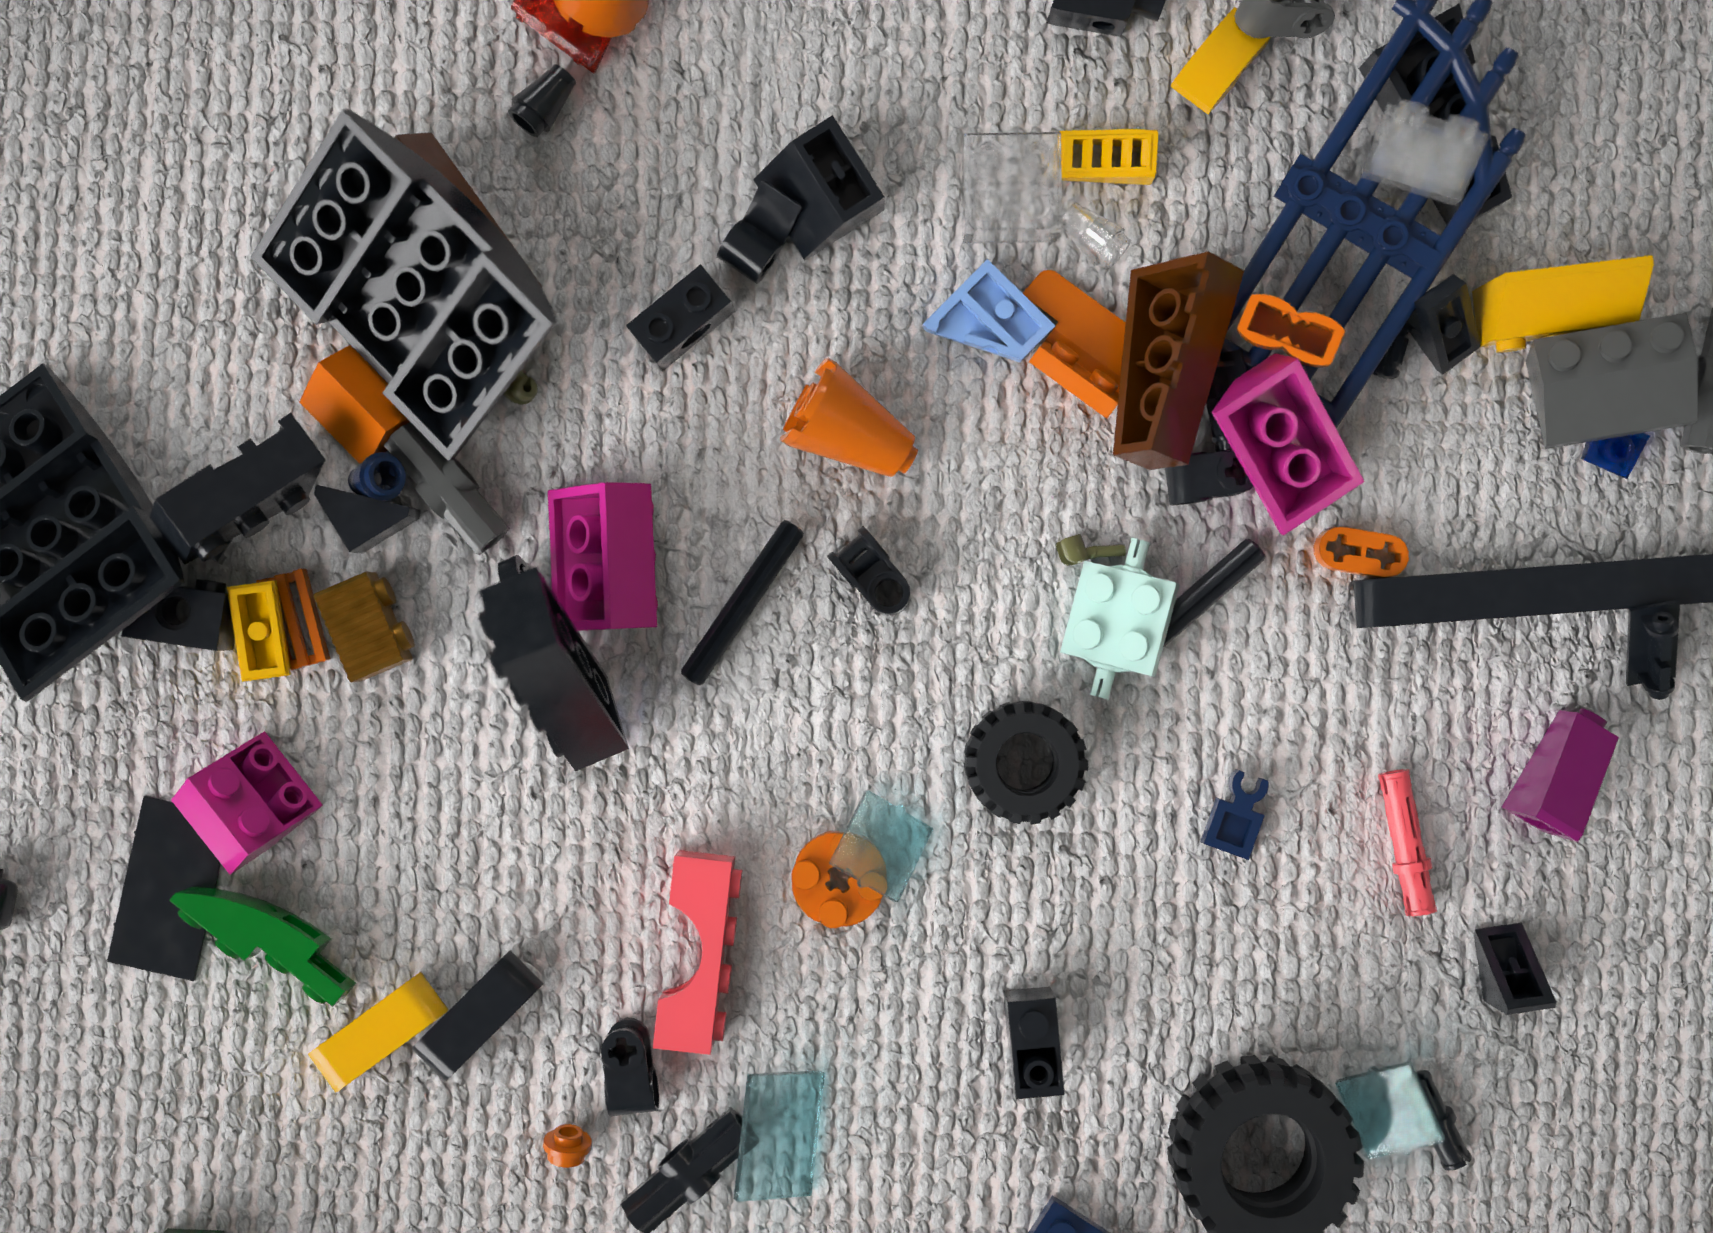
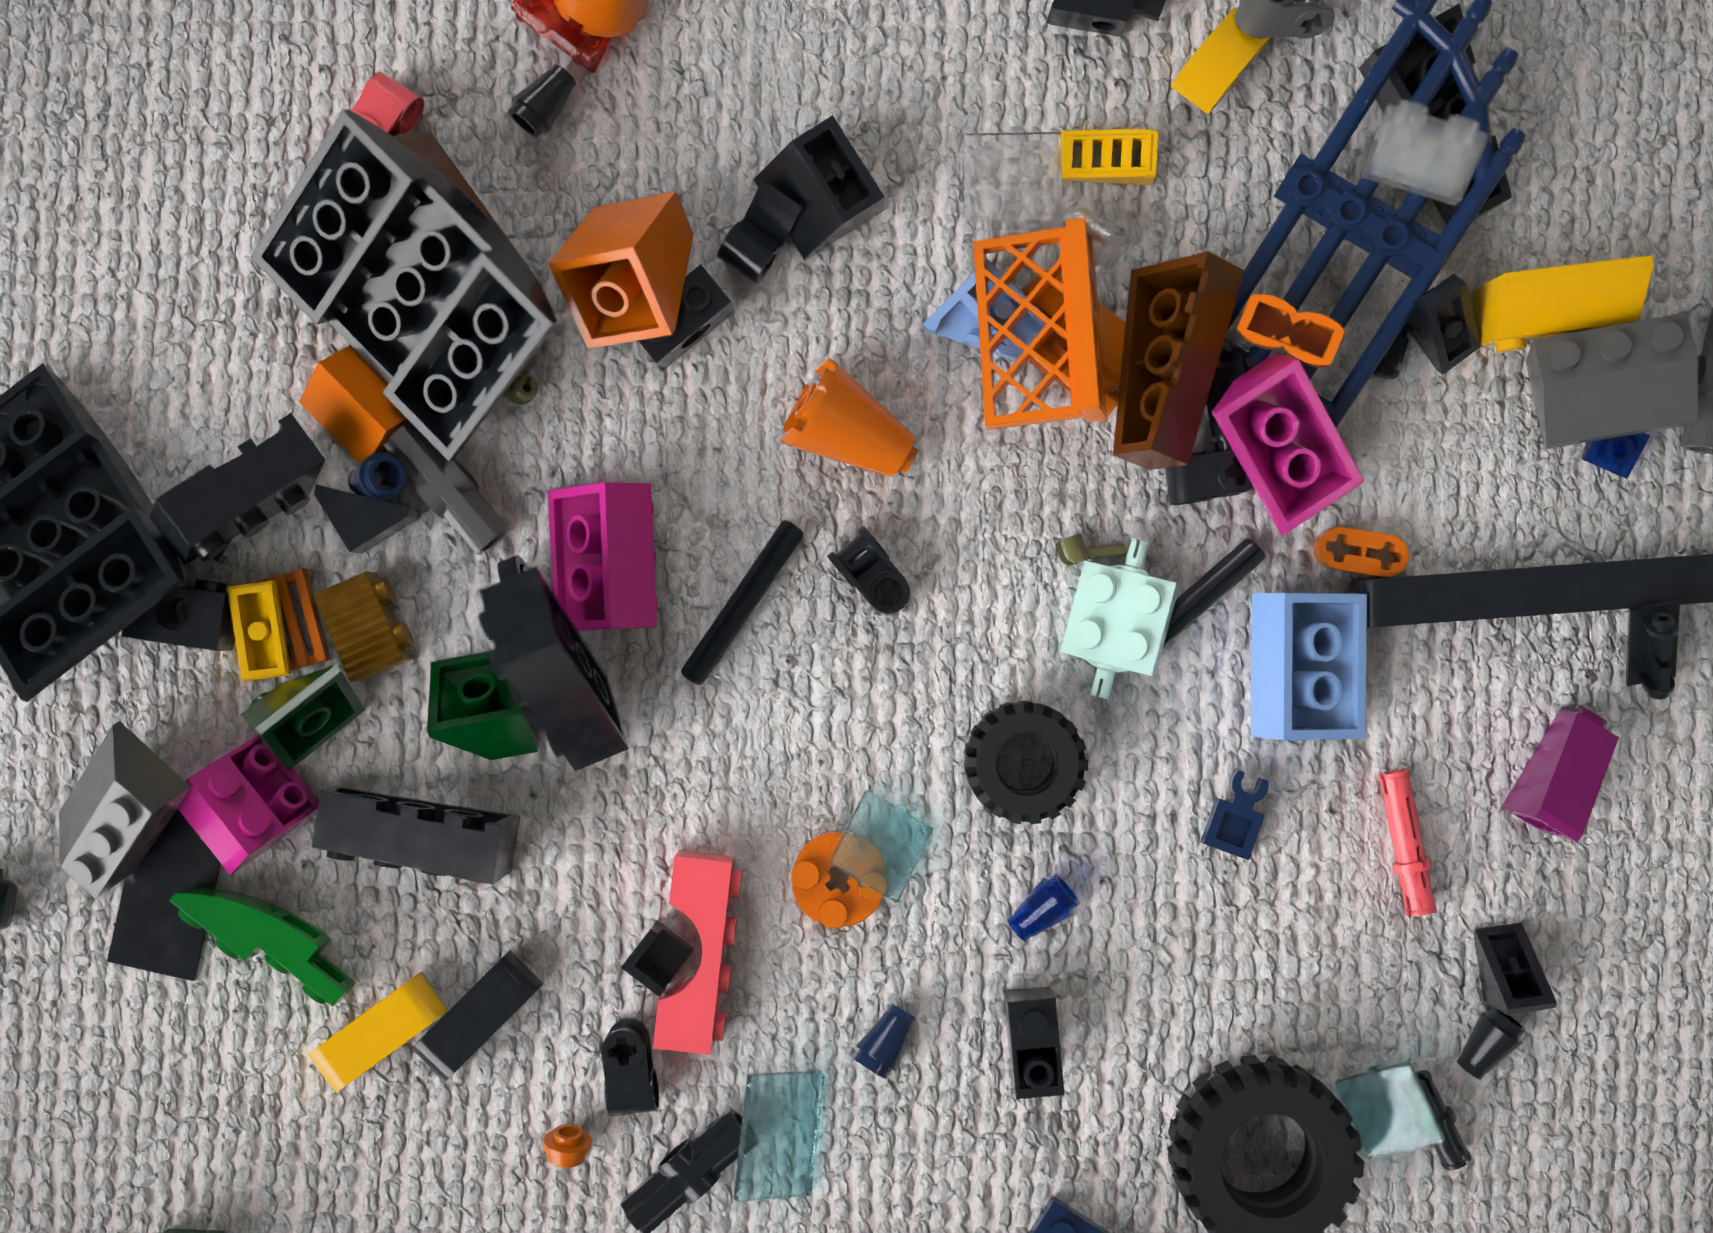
(116, 811): none -> dark grey slope
(303, 714): none -> dark green slope
(389, 105): none -> coral piece
(416, 834): none -> black wedge
(477, 710): none -> dark green slope
(626, 269): none -> orange slope
(657, 958): none -> black panel
(885, 1042): none -> dark blue cone
(1044, 907): none -> clear blue cone
(1081, 320): none -> orange fence
(1308, 666): none -> light blue slope
(1490, 1042): none -> black cone

